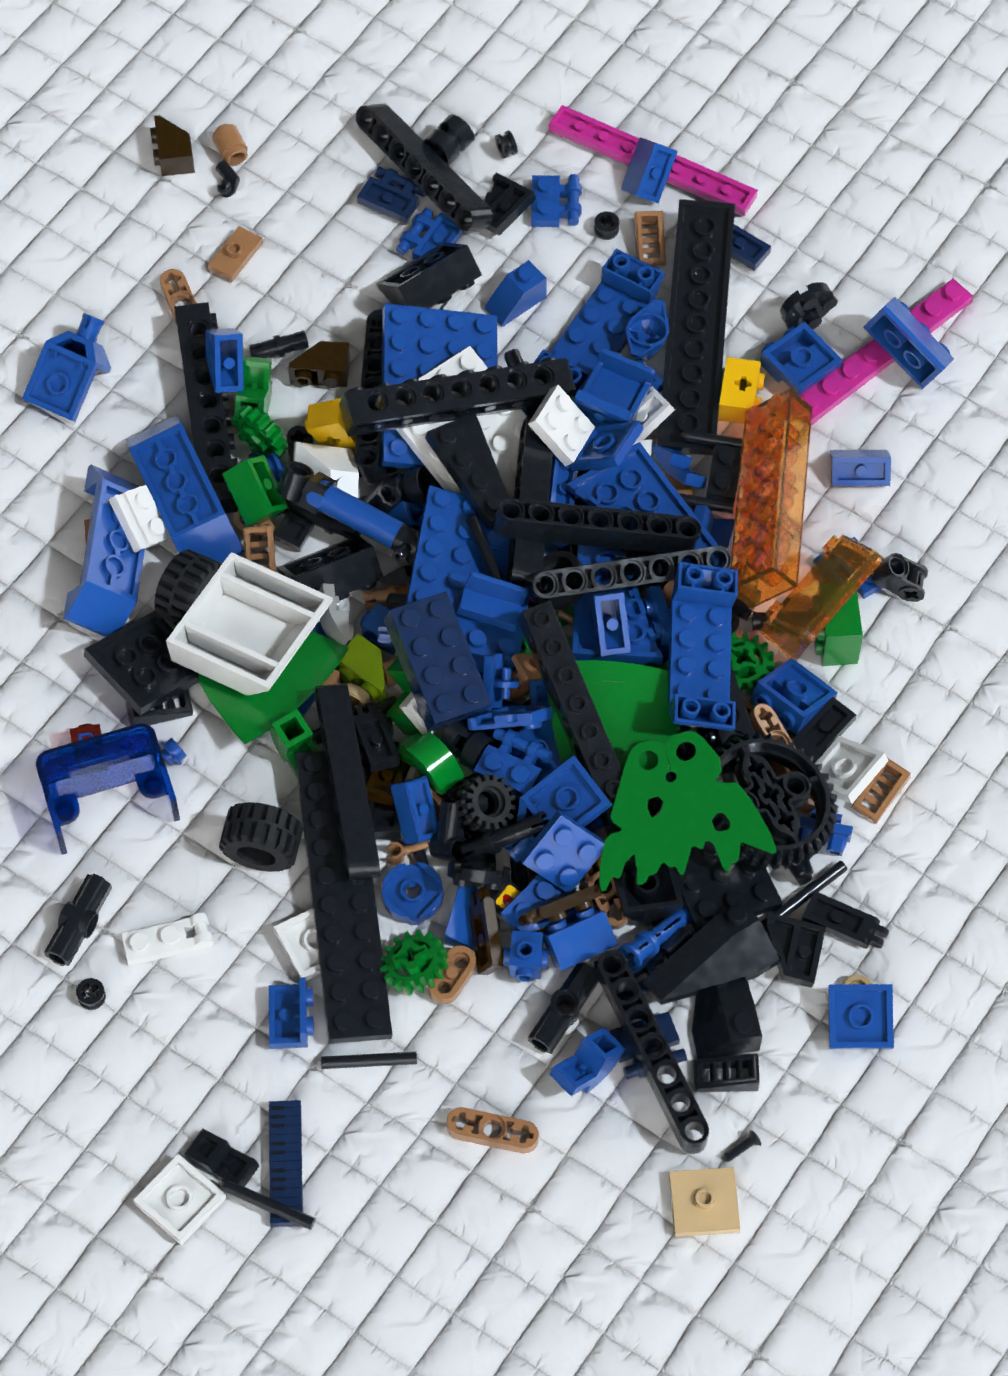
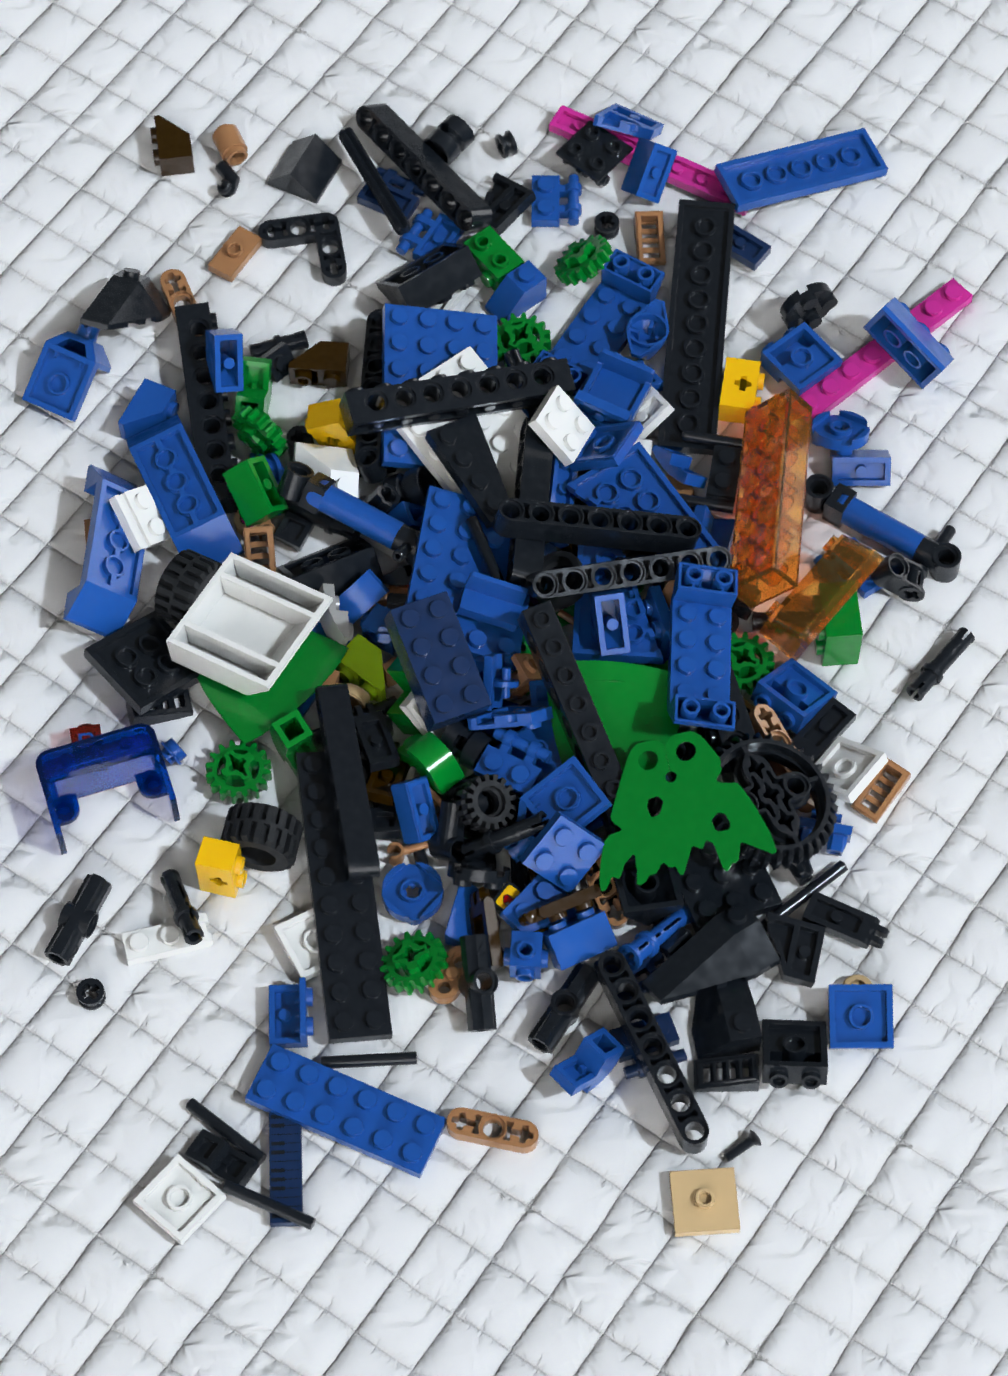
(126, 300): none -> black wedge
(147, 408): none -> blue slope
(185, 914): none -> black pin
(220, 867): none -> yellow brick
(225, 1131): none -> black bar
(235, 783): none -> green gear
(281, 357): none -> black plate
(306, 169): none -> black slope
(321, 237): none -> black beam
(346, 1110): none -> blue plate
(362, 595): none -> blue slope
(374, 181): none -> black axle
(477, 964): none -> black piece
(492, 256): none -> green brick
(522, 335): none -> green gear
(583, 260): none -> green gear
(594, 152): none -> black hinge
(628, 122): none -> blue wing
(794, 1053): none -> black plate
(800, 170): none -> blue plate
(840, 432): none -> blue plate
(842, 507): none -> piece
(933, 672): none -> black pin

